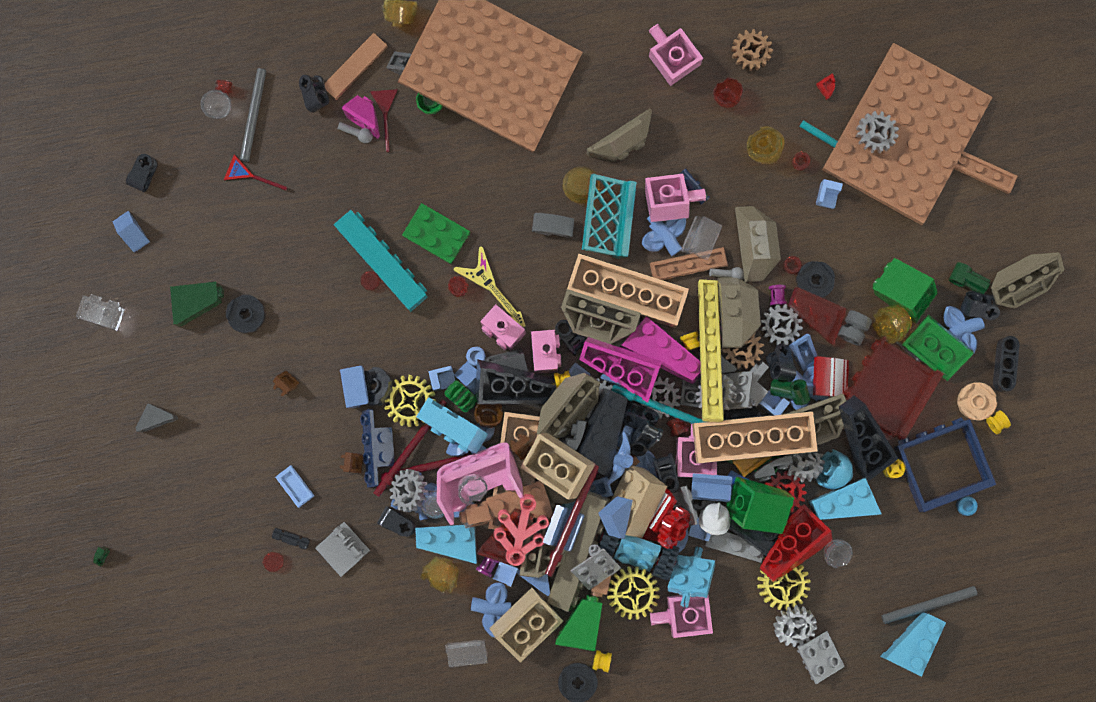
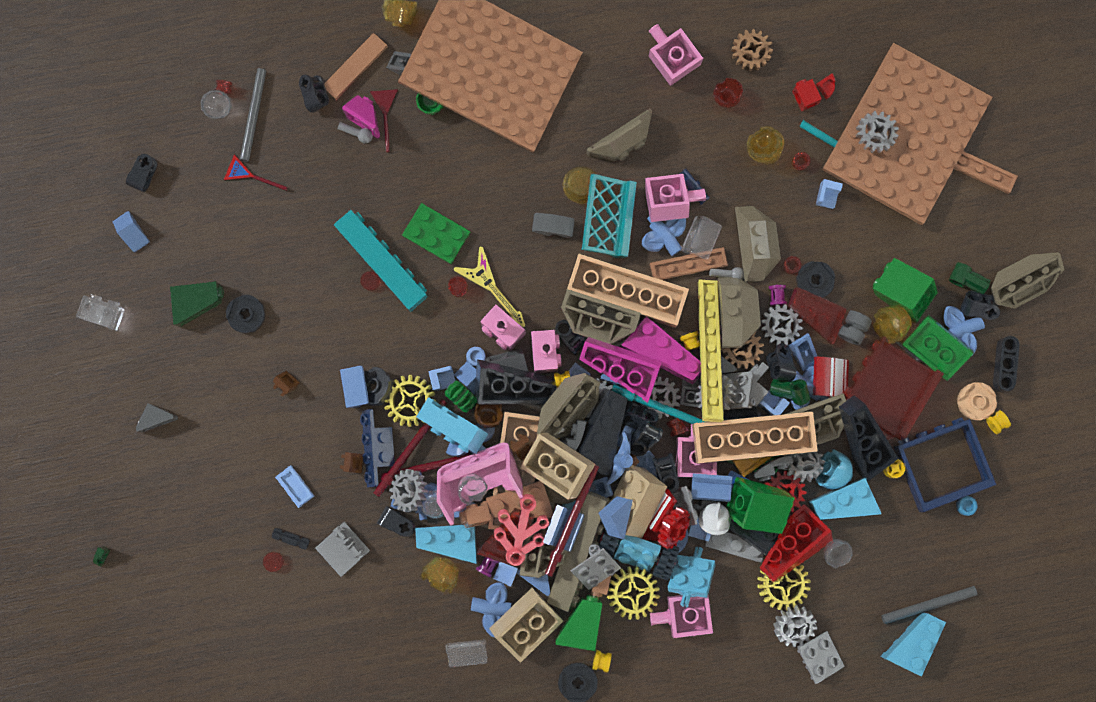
(806, 94): none -> red brick

